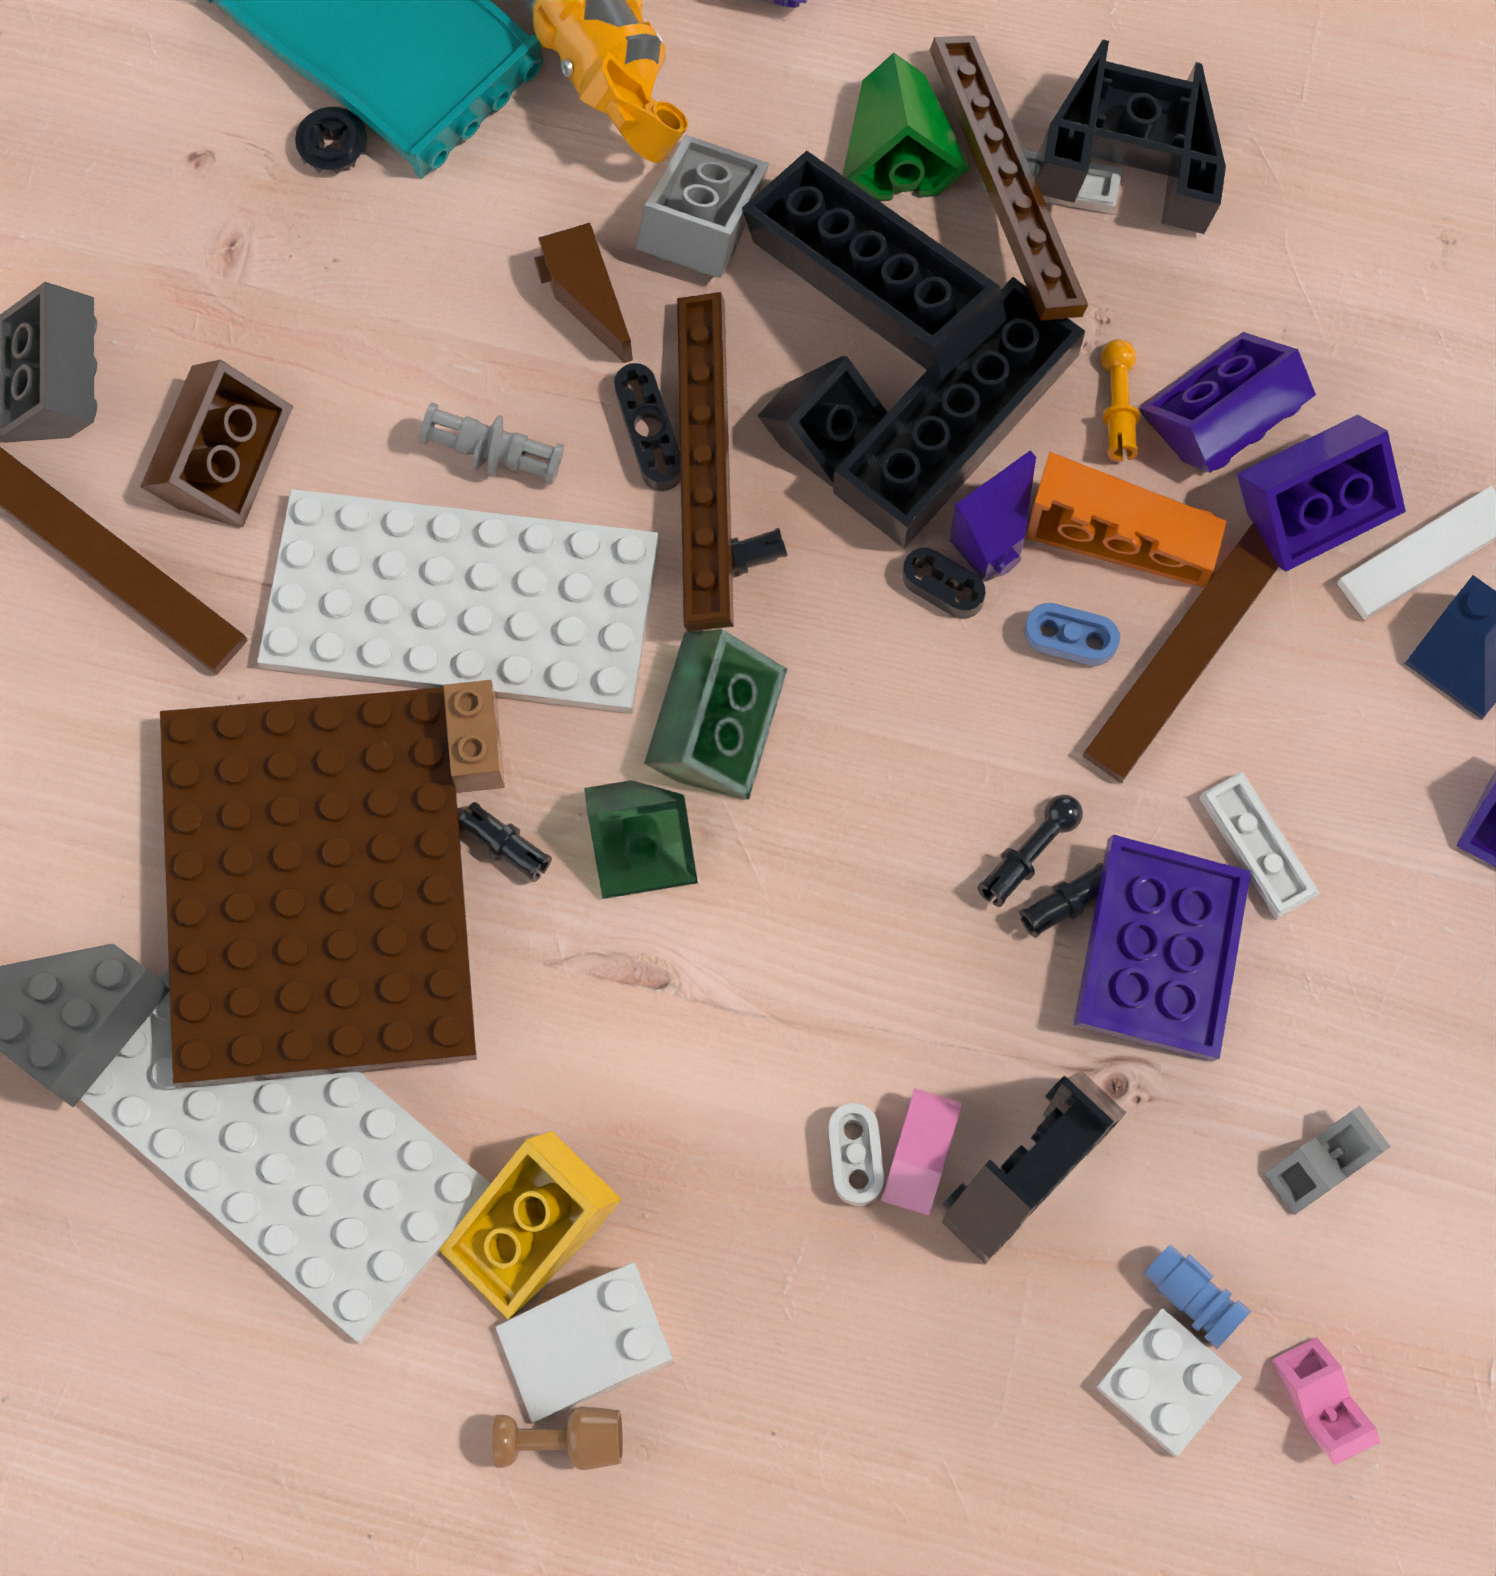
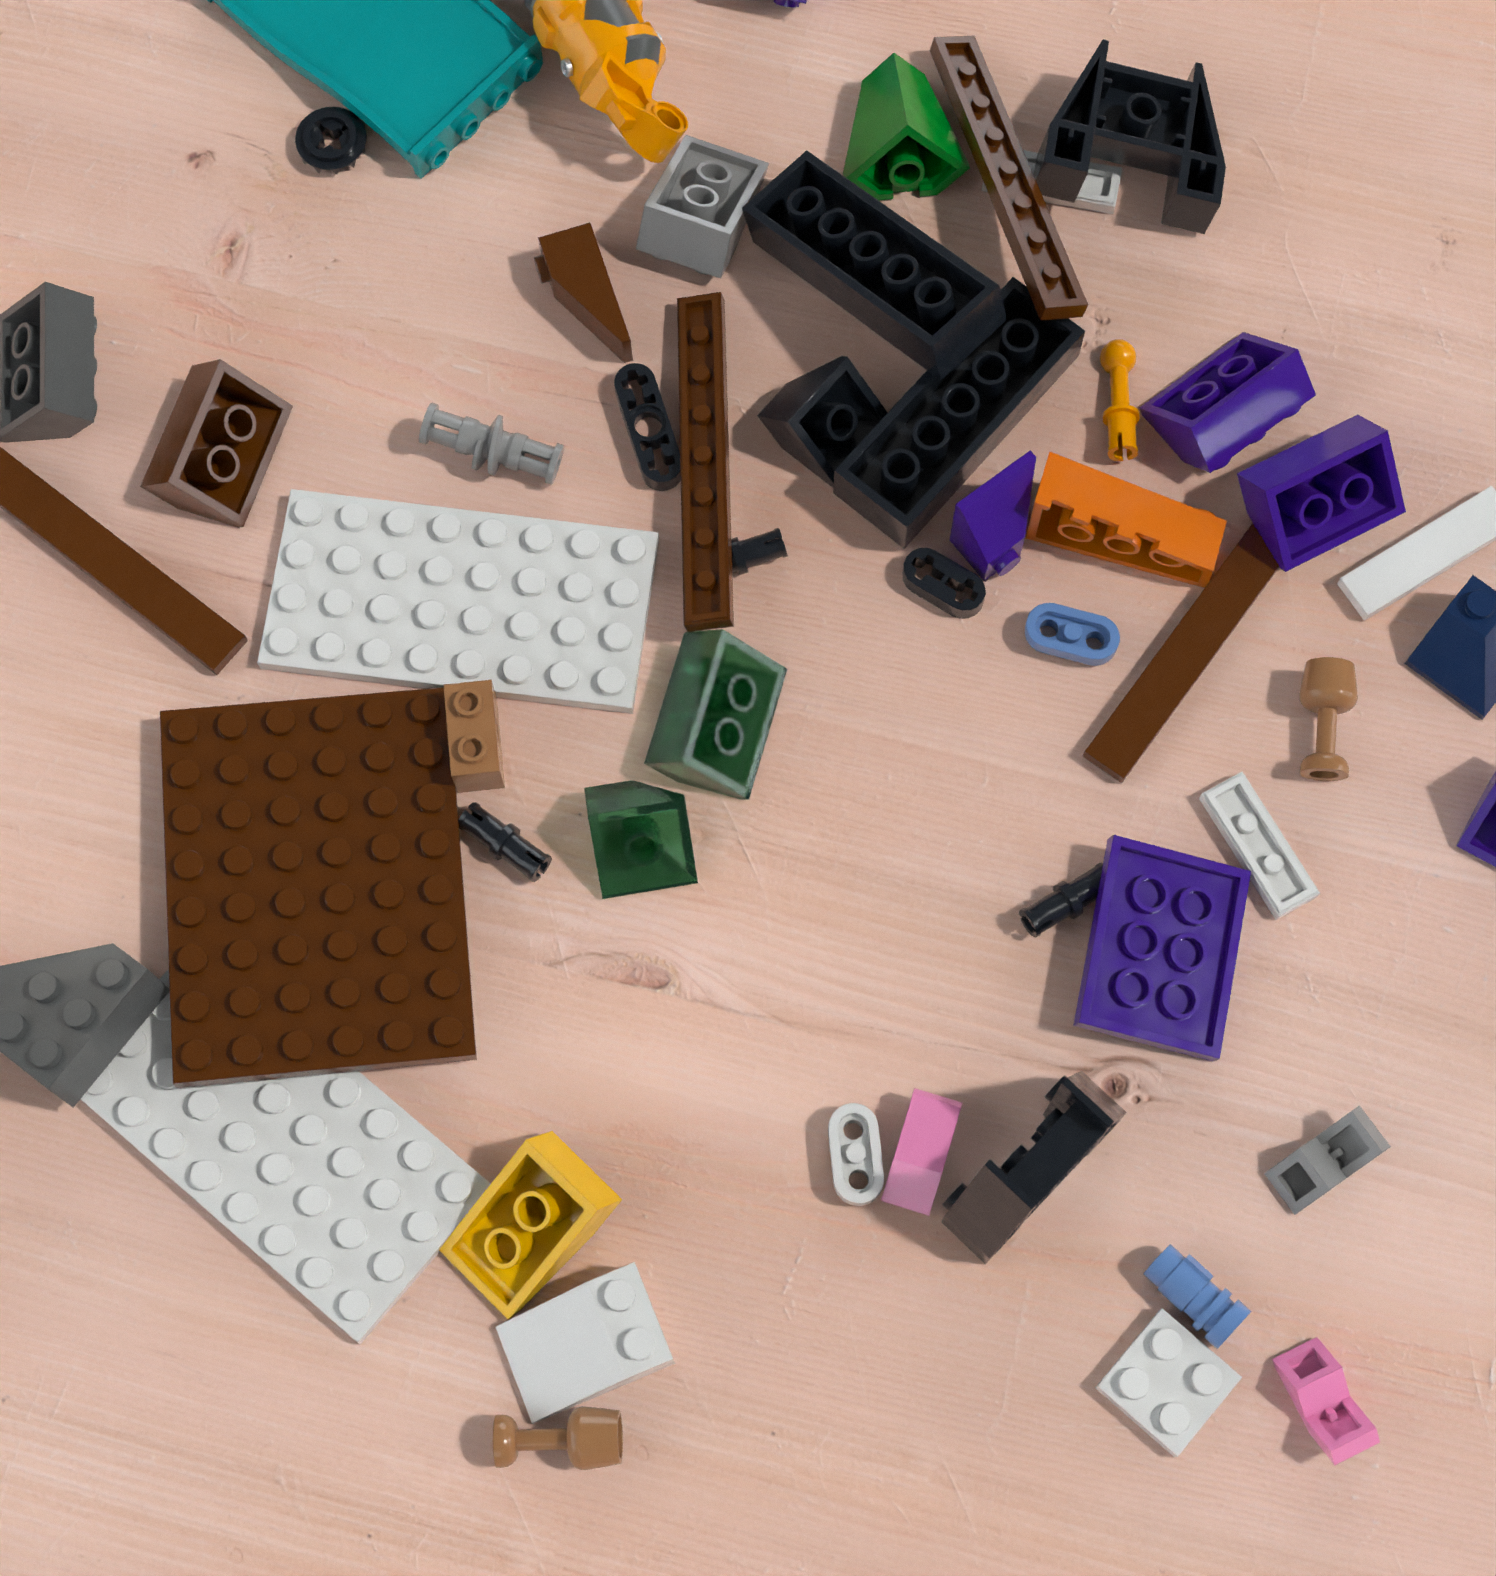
(1061, 815): black pin -> none
(1329, 690): none -> medium nougat piece

